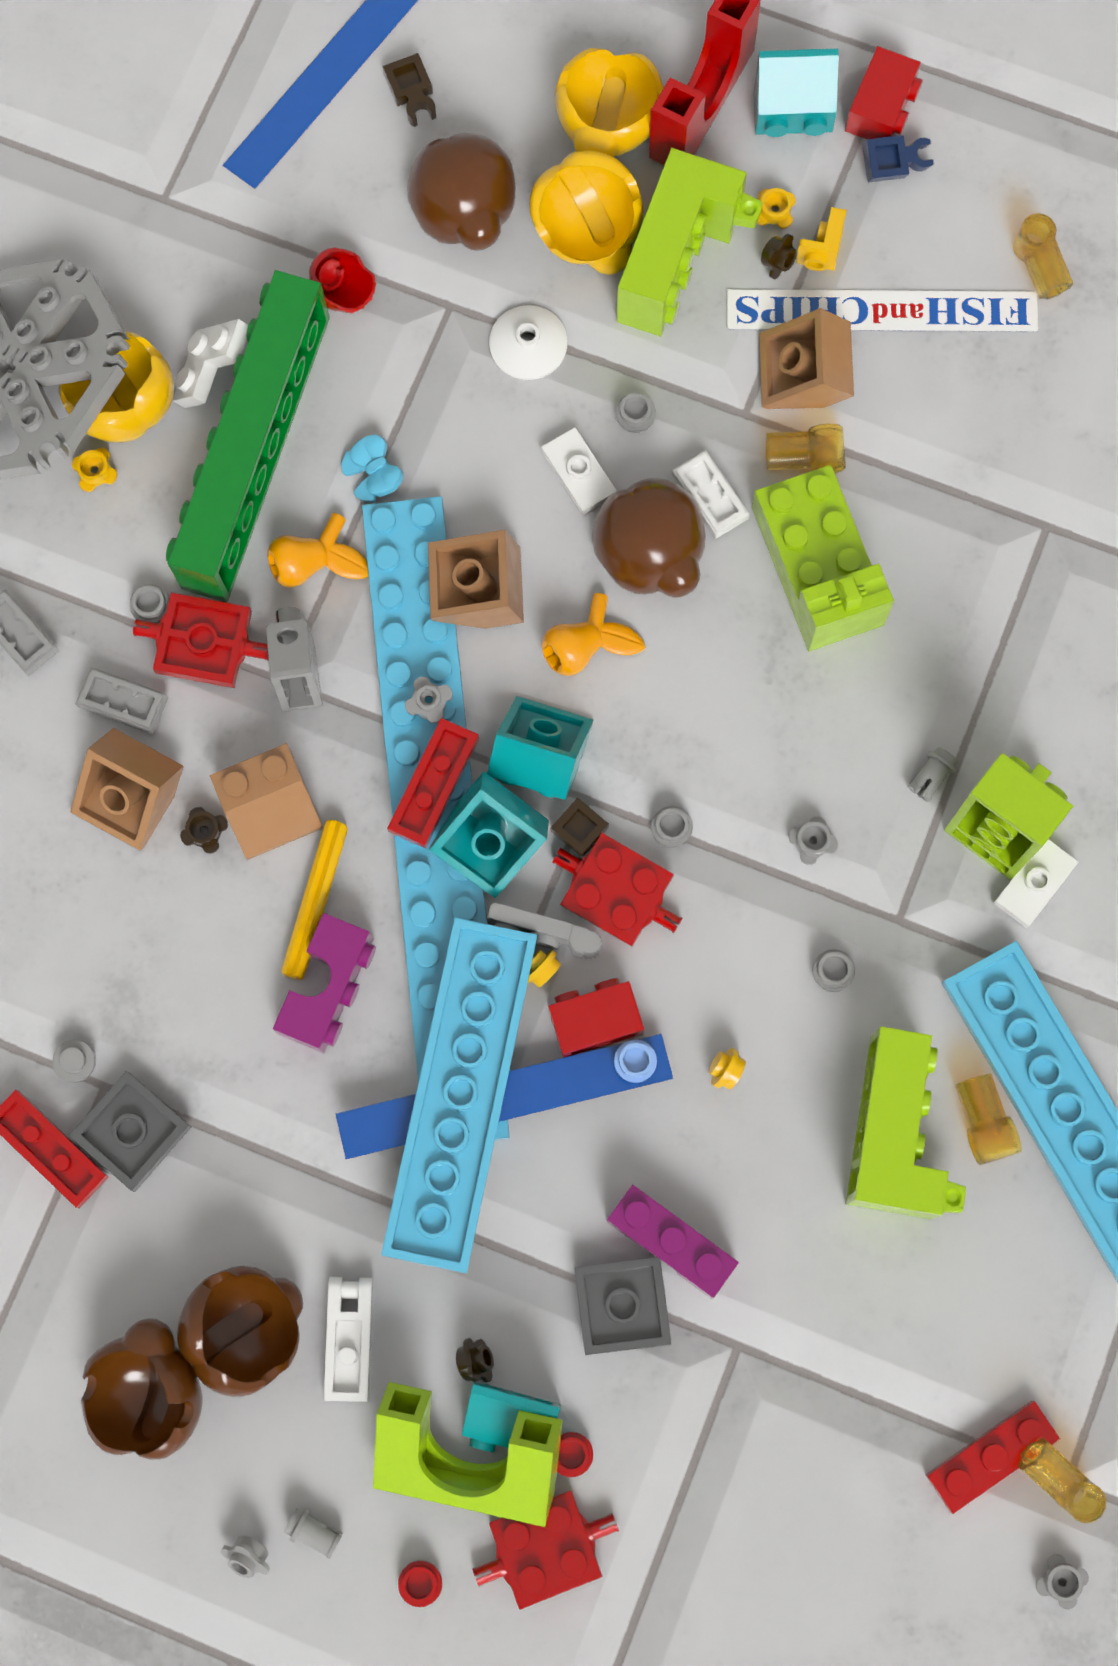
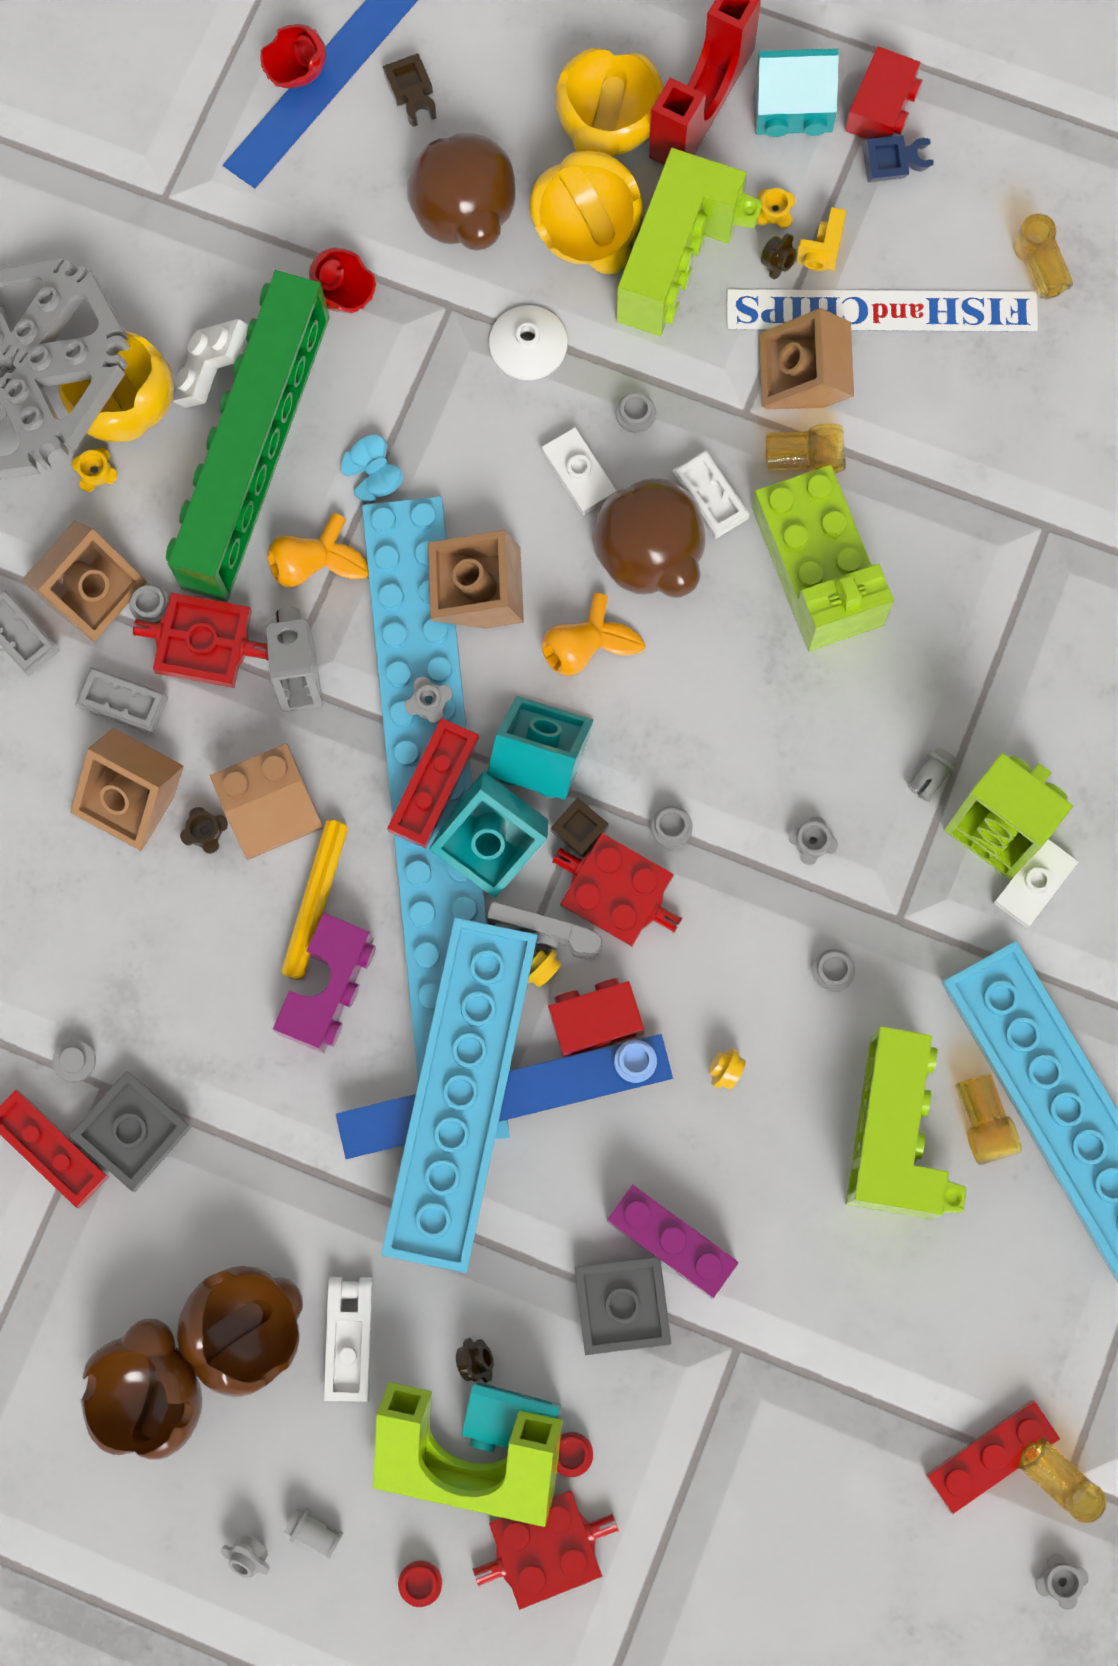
(84, 580): none -> medium nougat slope
(293, 56): none -> red hair

